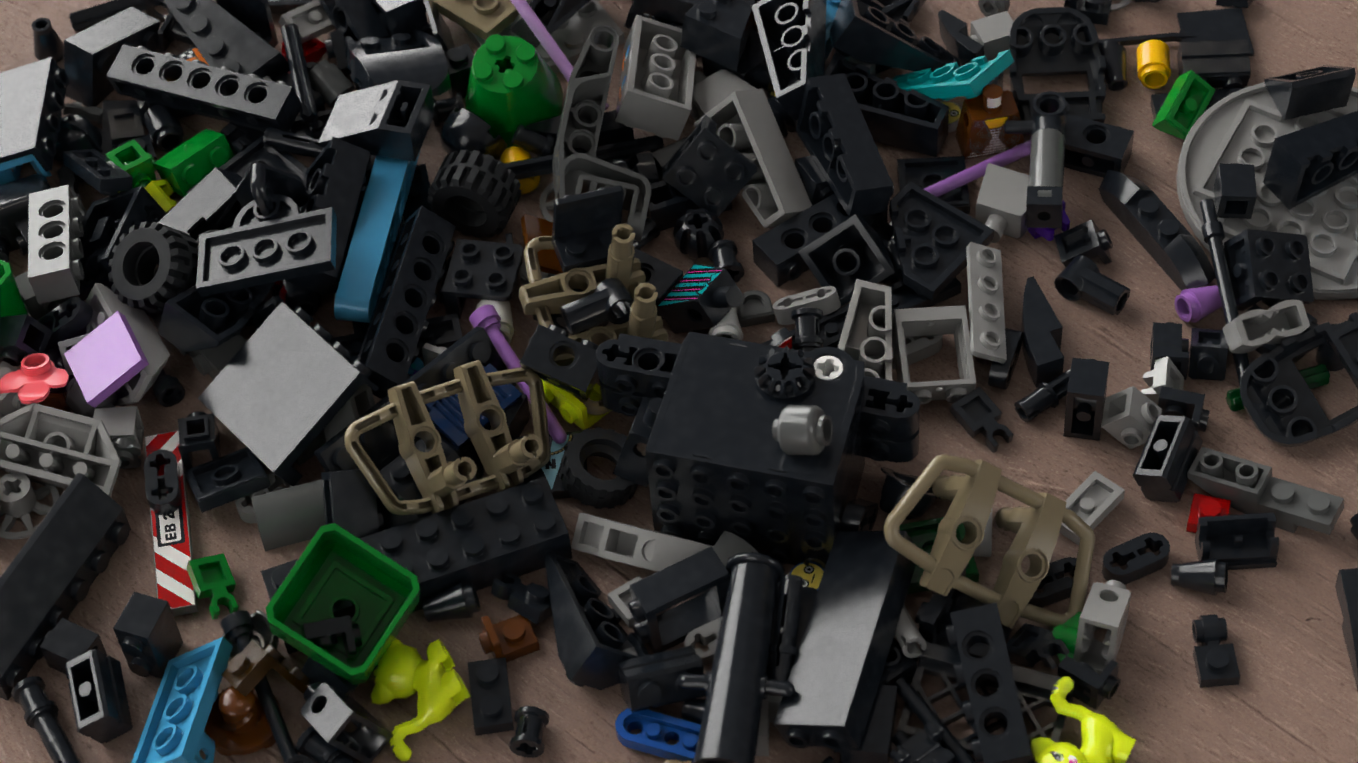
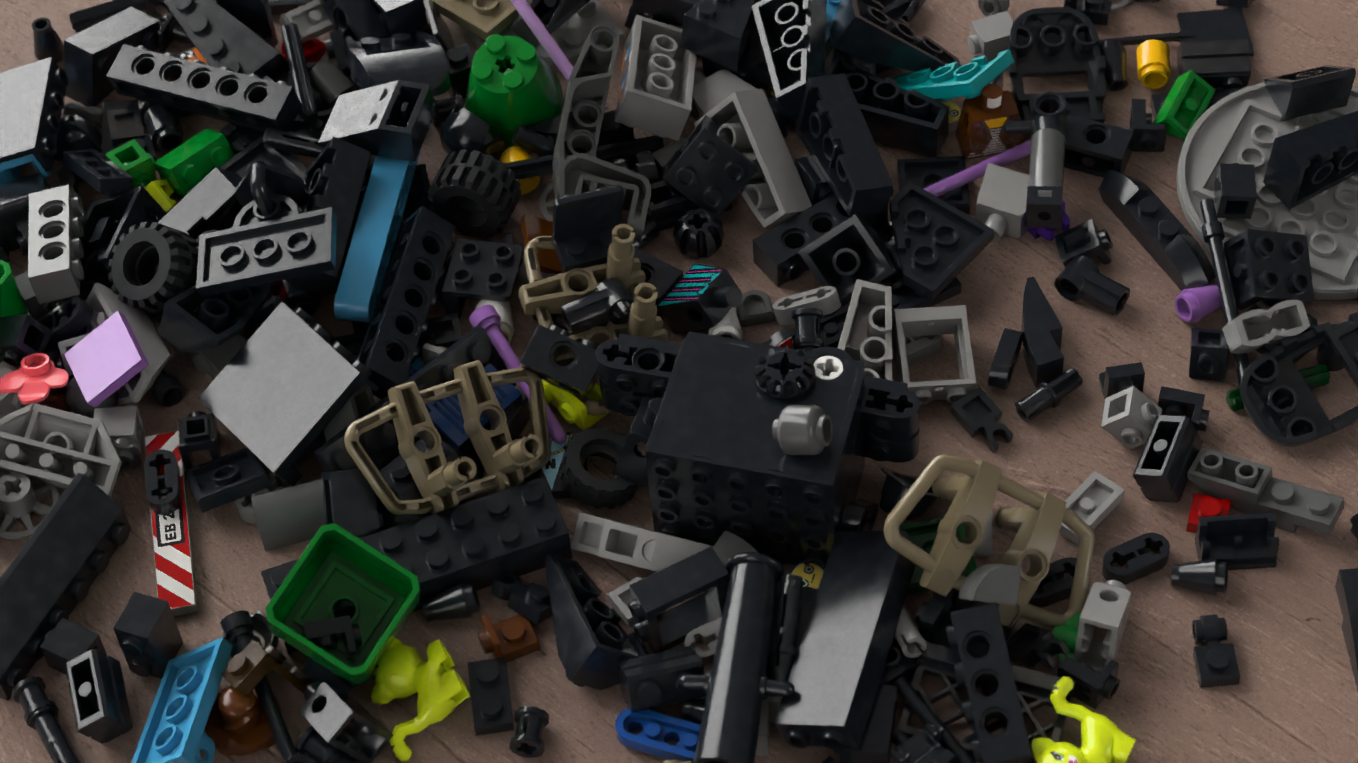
(213, 579): green plate -> none
(723, 255): black bush -> none
(956, 39): black slope -> none
(986, 303): light grey bracket -> none
(993, 584): none -> dark grey brick
(1086, 398): black brick -> none
(1122, 377): none -> black bracket
(1147, 136): none -> black bracket
(1163, 374): light grey tile -> none
(1168, 342): black brick -> none

